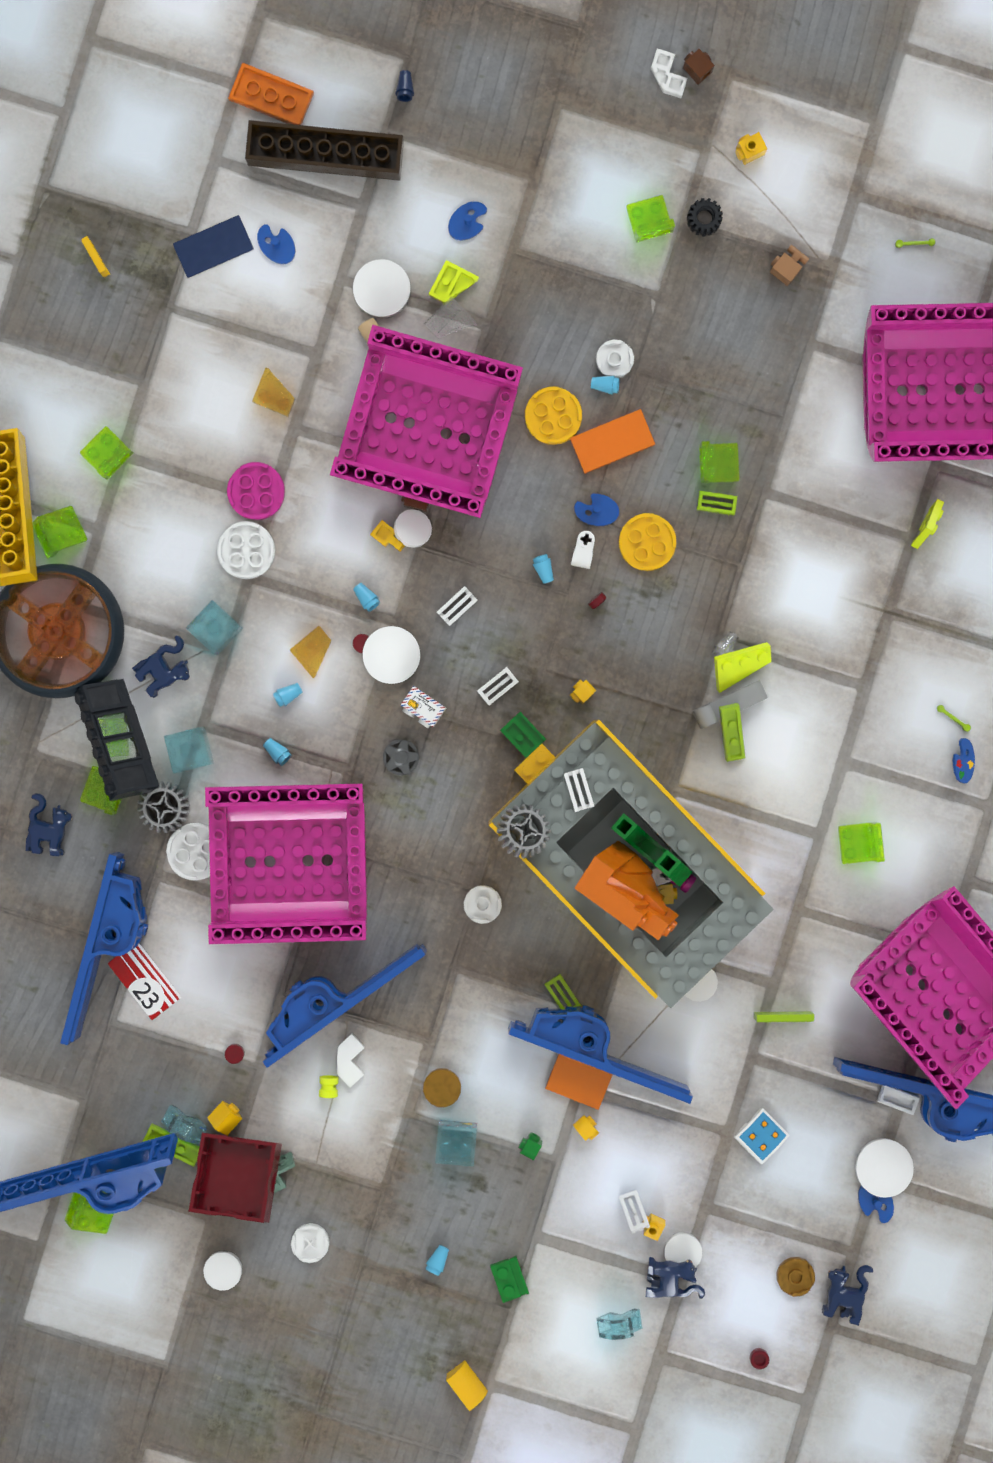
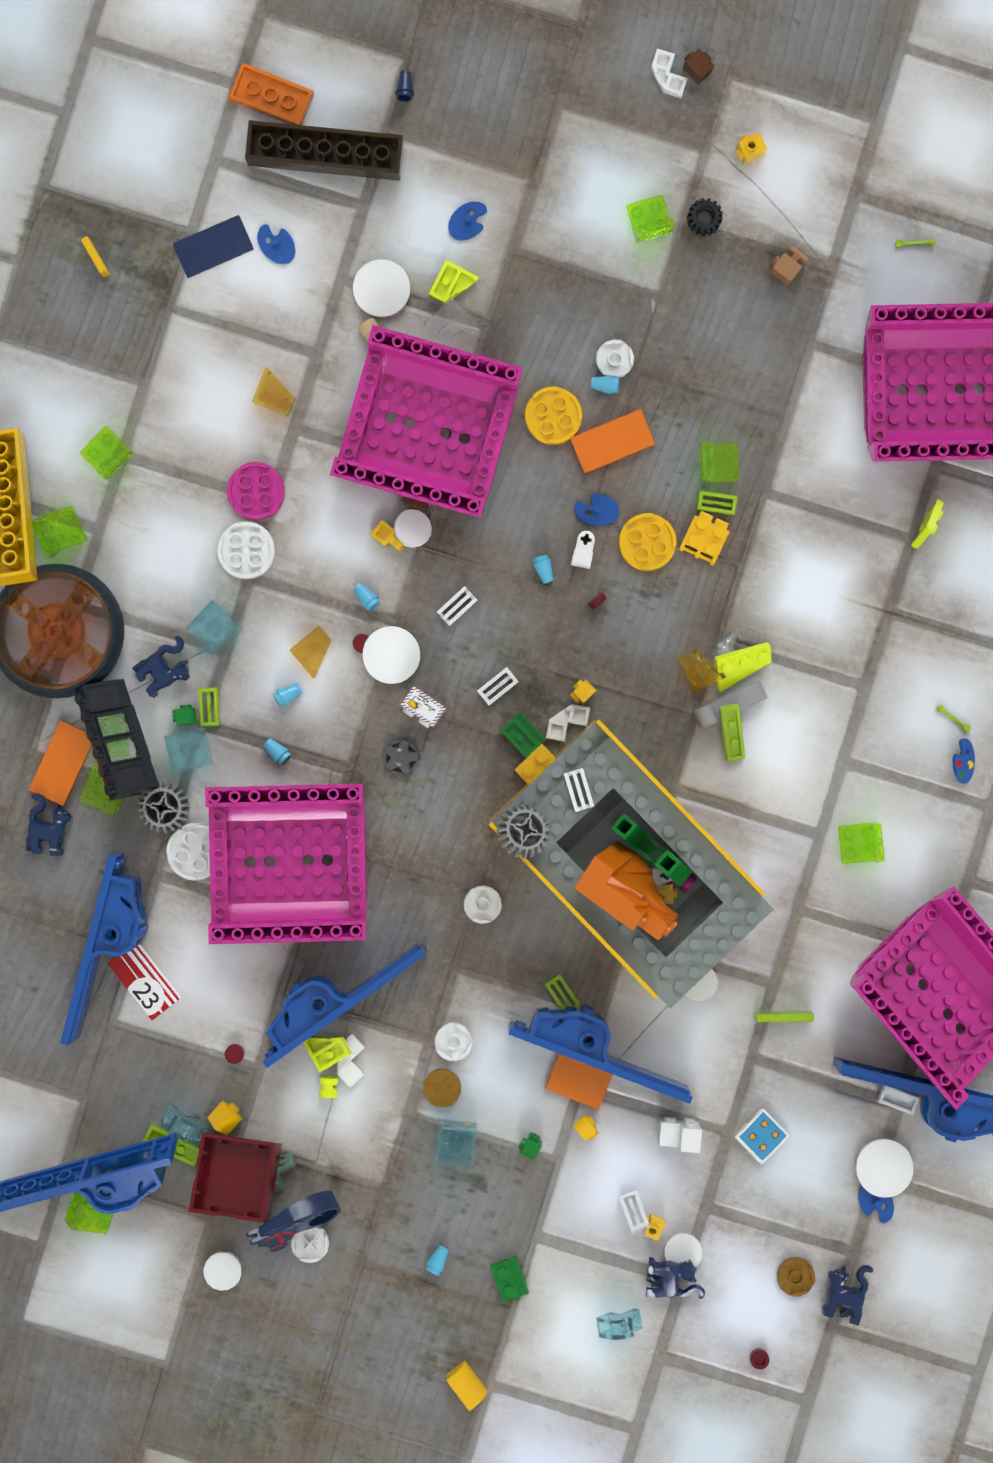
(61, 763): none -> orange tile
(185, 715): none -> green plate
(209, 707): none -> lime tile
(300, 1216): none -> dark blue animal
(327, 1051): none -> neon yellow wing
(453, 1041): none -> white tile
(558, 724): none -> white tile
(680, 1133): none -> white brick
(699, 670): none -> clear yellow wing
(705, 537): none -> yellow plate

